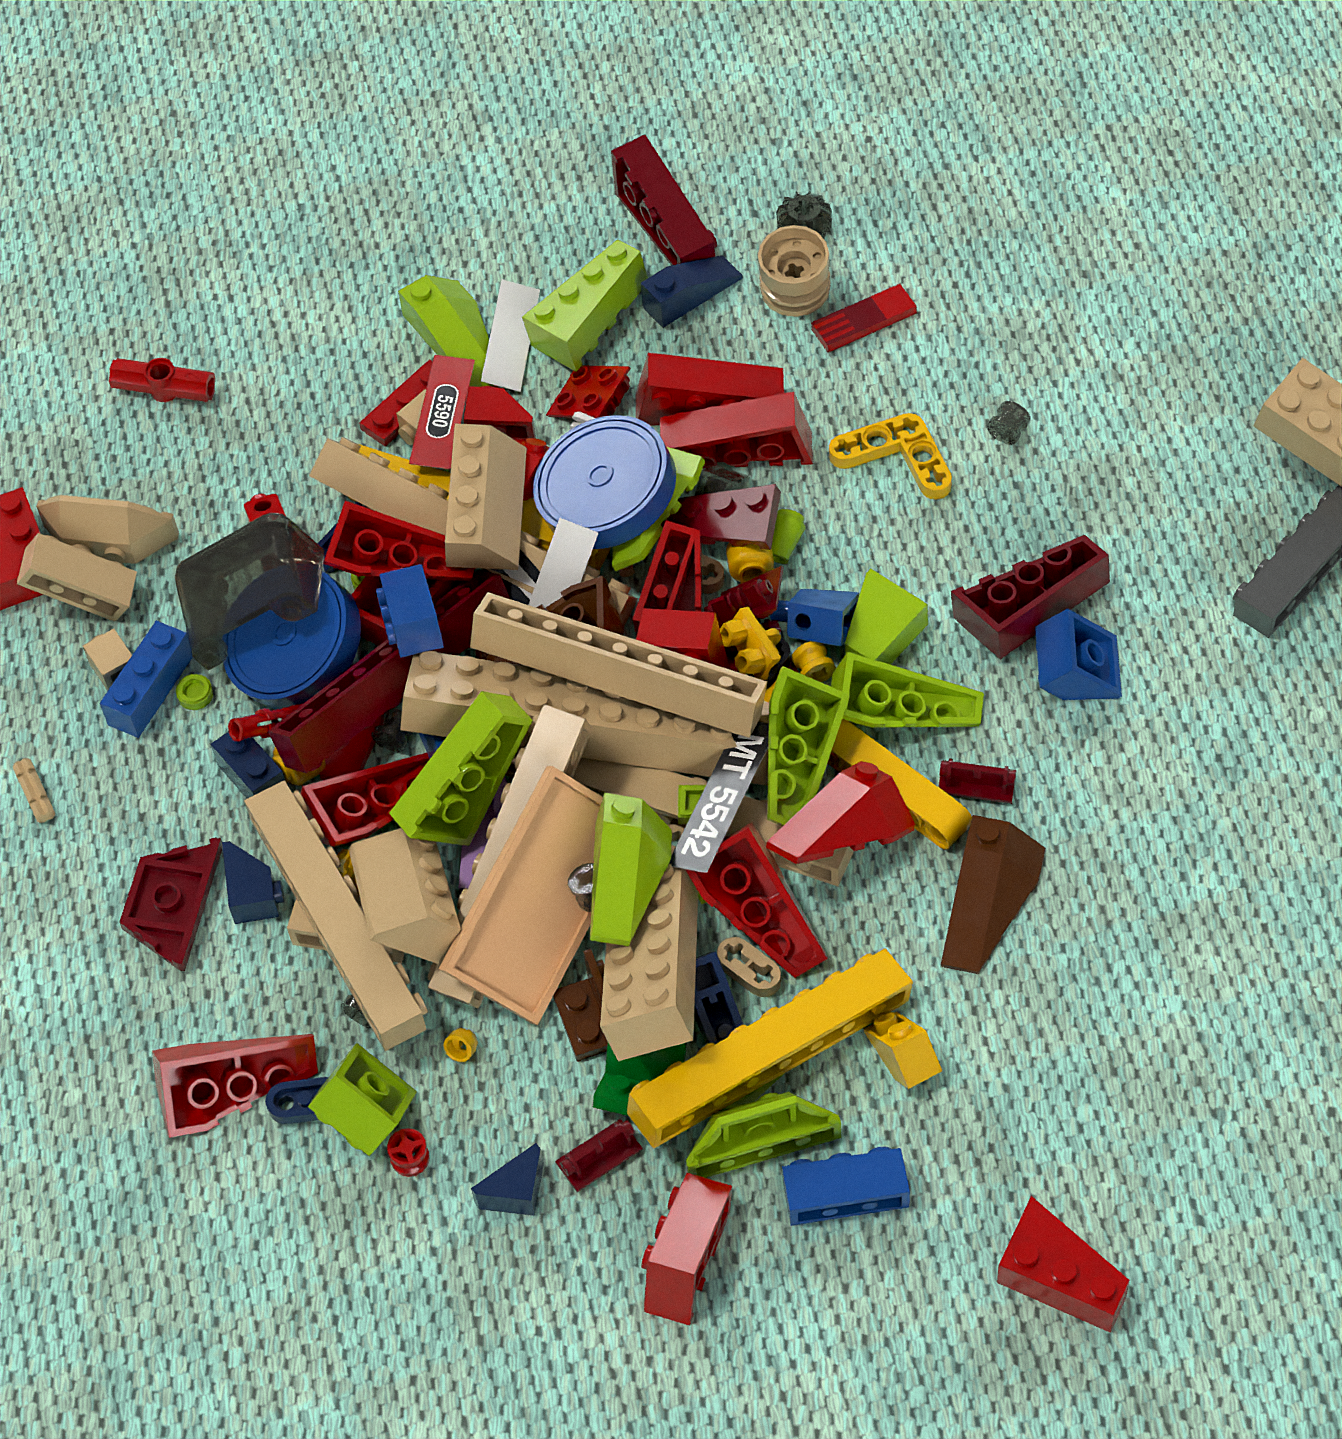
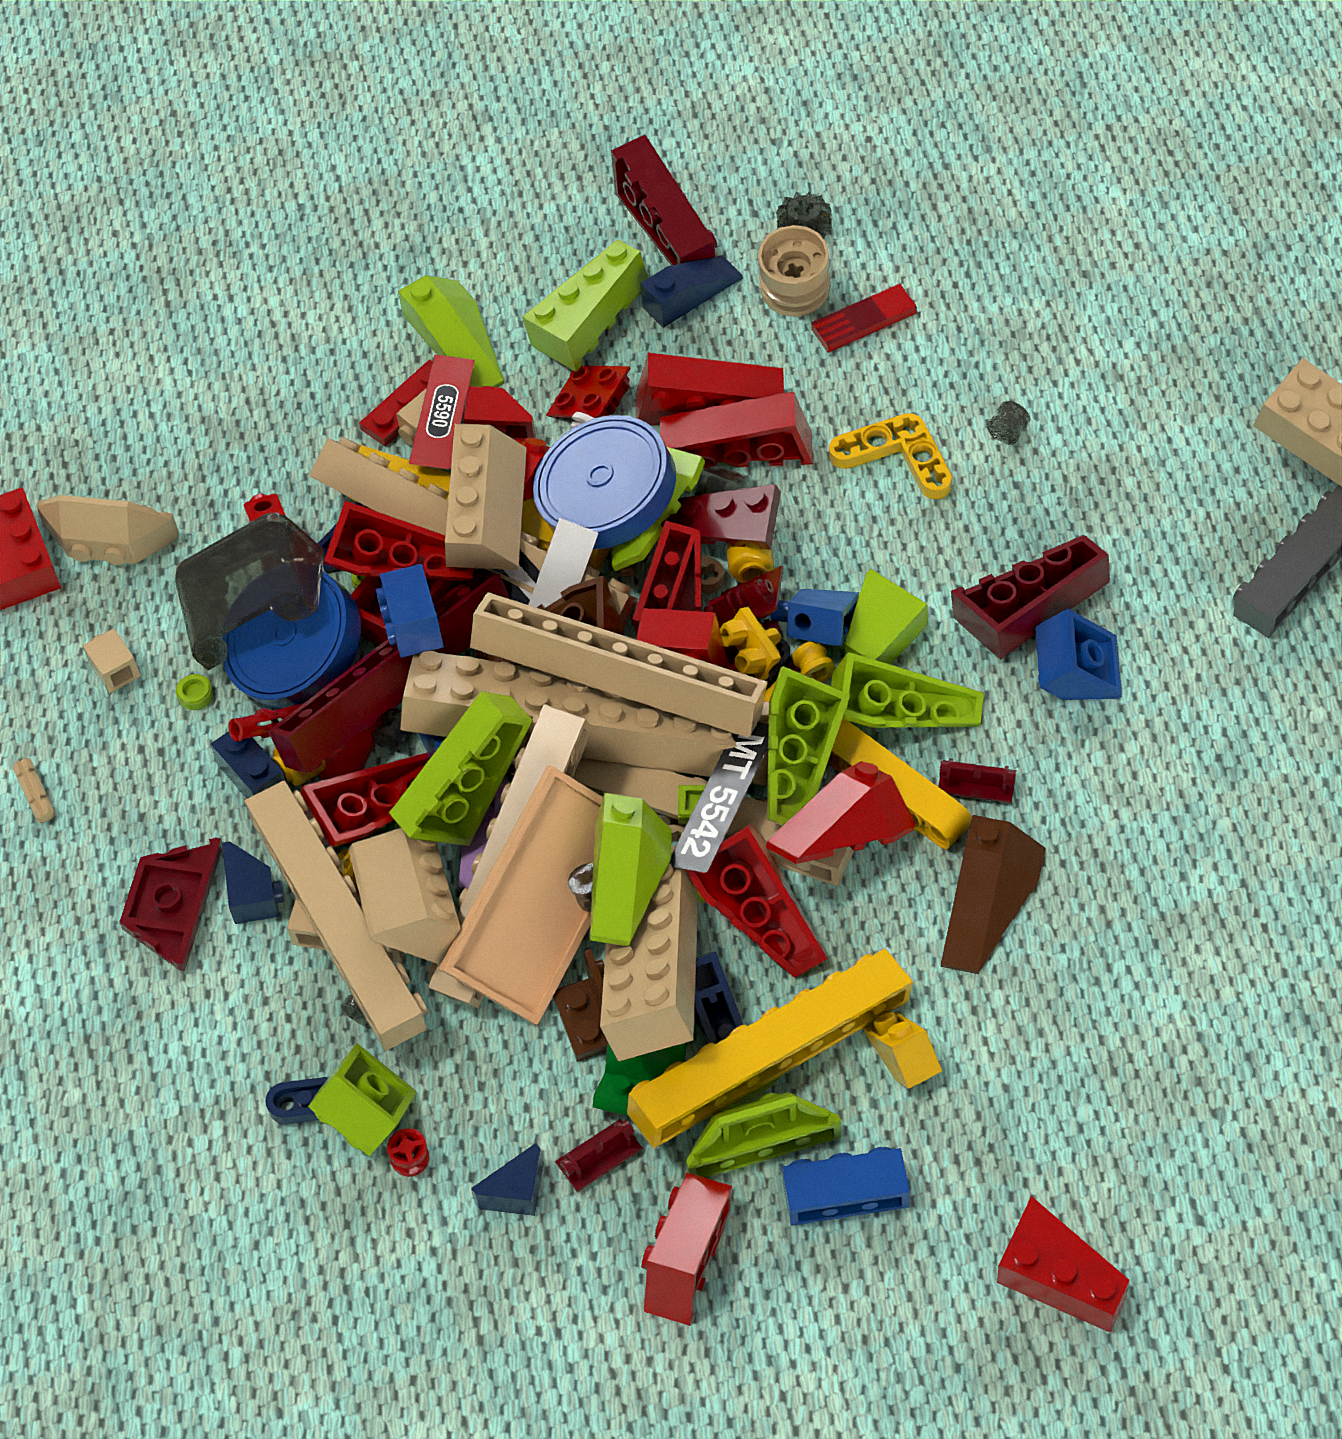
(77, 577): tan brick -> none
(146, 679): blue brick -> none
(162, 379): red piece -> none
(215, 1078): red wedge -> none
(454, 1042): yellow hinge -> none
(508, 337): white sticker -> none
(753, 960): tan beam -> none
(786, 535): lime cone -> none

